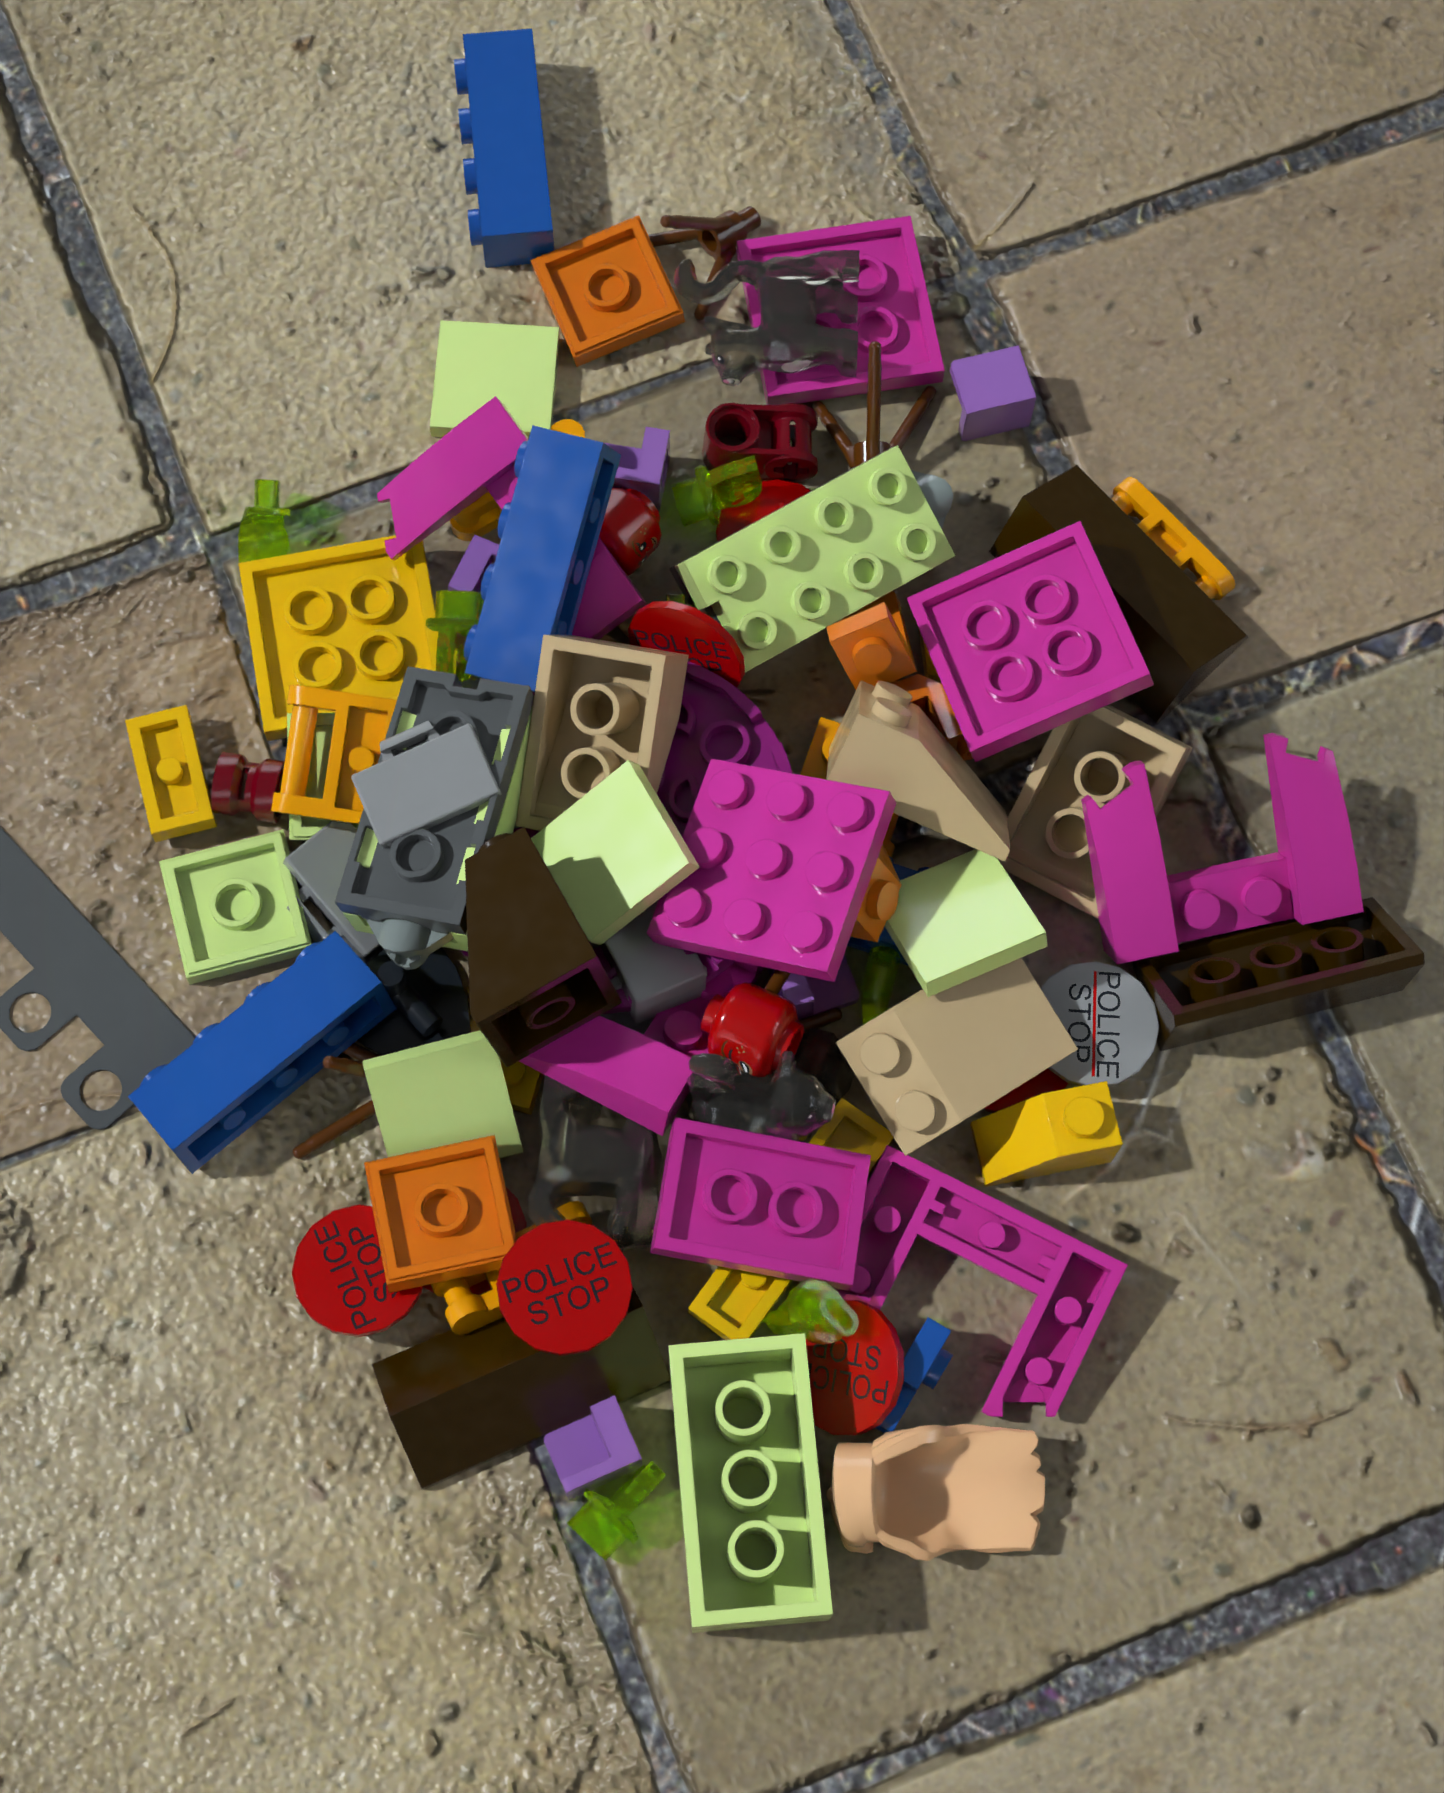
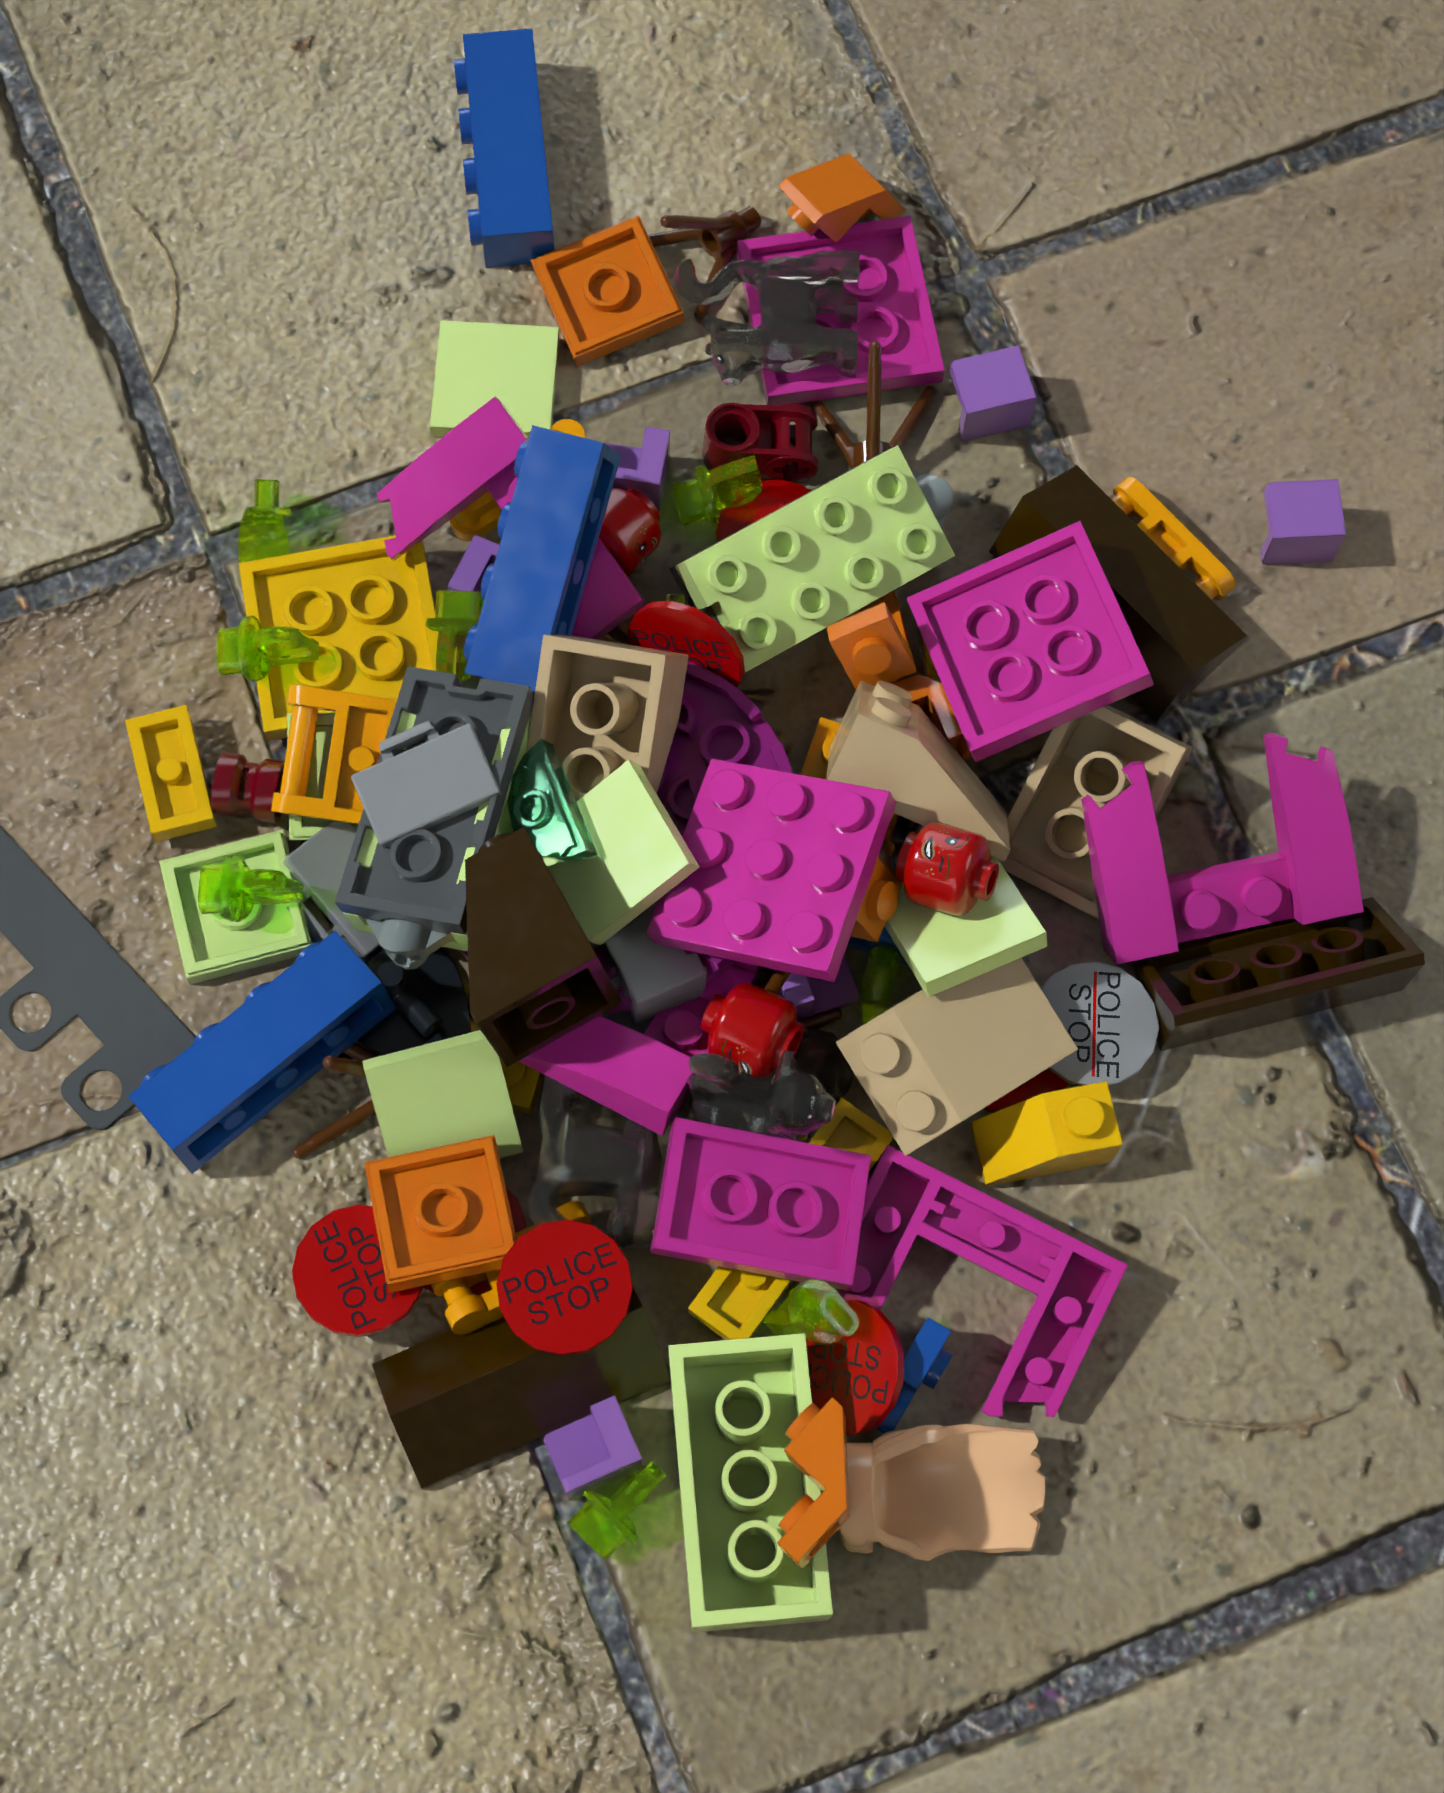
(235, 888): none -> clear neon green piece
(253, 649): none -> clear neon green piece
(547, 808): none -> clear green plate
(821, 1454): none -> orange slope
(836, 196): none -> orange slope
(946, 868): none -> red head
(1303, 521): none -> medium lavender panel

